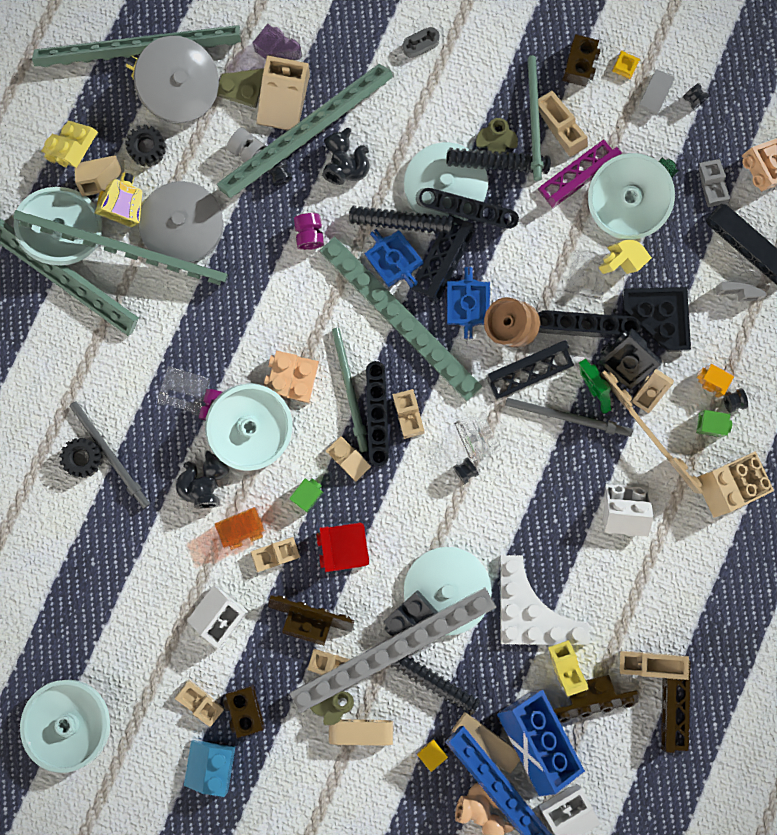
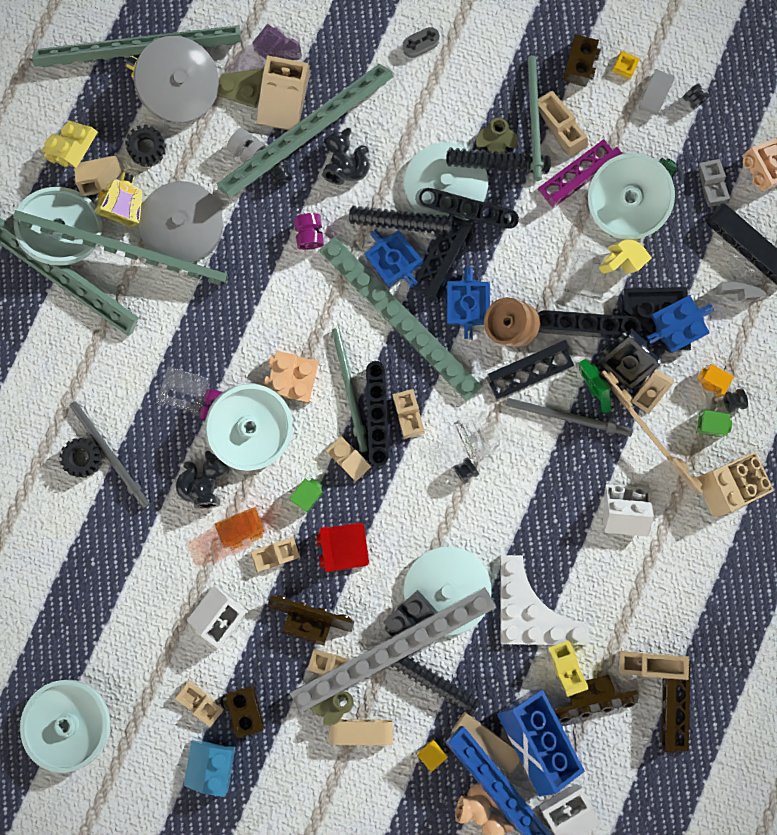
(680, 324): none -> blue plate

